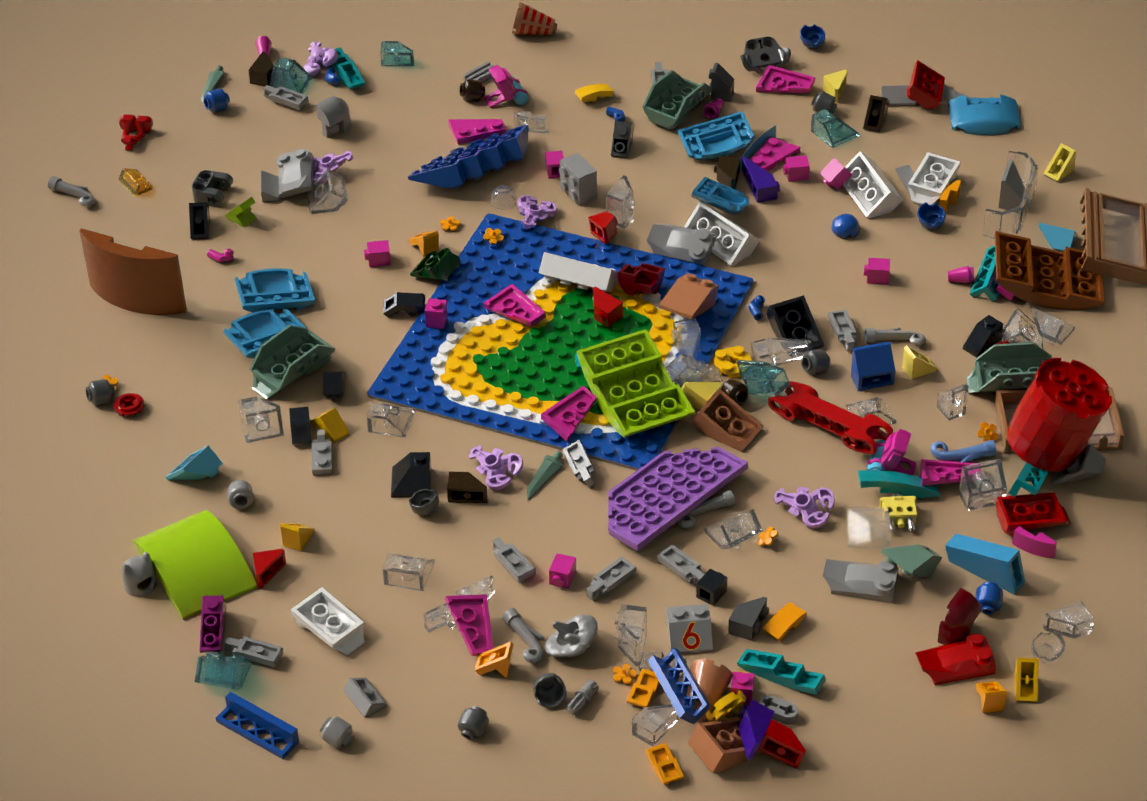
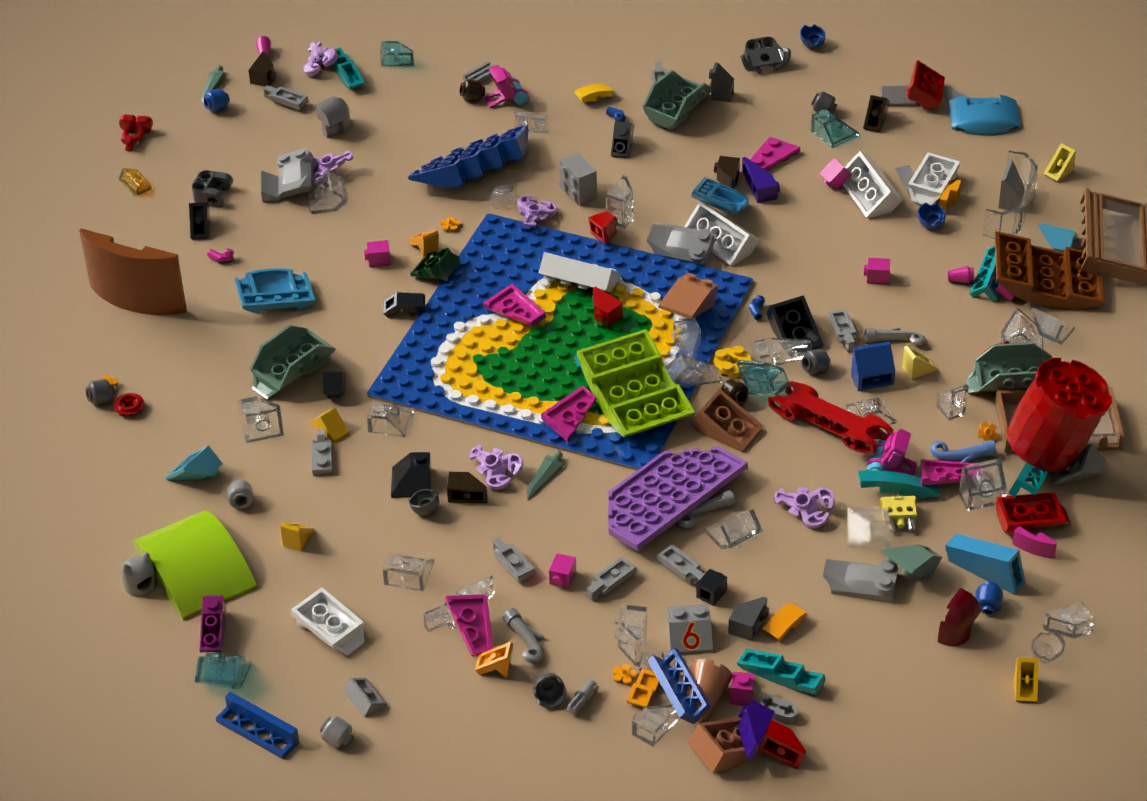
(86, 199): light grey plant -> none
(242, 213): lime slope -> none
(254, 650): light grey hinge -> none
(256, 328): dark azure slope -> none
(267, 565): red slope -> none
(290, 75): clear light blue slope -> none
(300, 425): black slope -> none
(331, 77): blue arm -> none
(436, 313): dark pink brick -> none
(473, 722): dark grey head -> none
(474, 129): dark pink wing -> none
(493, 235): light orange plant -> none
(533, 22): nougat cone -> none
(552, 163): dark pink brick -> none
(572, 636): light grey piece -> none
(580, 462): hinge -> none
(641, 278): dark red brick -> none
(664, 764): light orange slope -> none
(700, 392): light yellow slope -> none
(713, 108): dark pink cone -> none
(717, 137): dark azure slope -> none
(727, 706): yellow plate -> none
(758, 143): medium azure sticker -> none
(768, 536): light orange plant -> none
(784, 81): dark pink wing -> none
(796, 168): dark pink brick -> none
(835, 83): light yellow slope -> none
(846, 225): blue hair -> none
(958, 660): red slope -> none
(985, 334): black slope -> none
(992, 696): light orange slope -> none

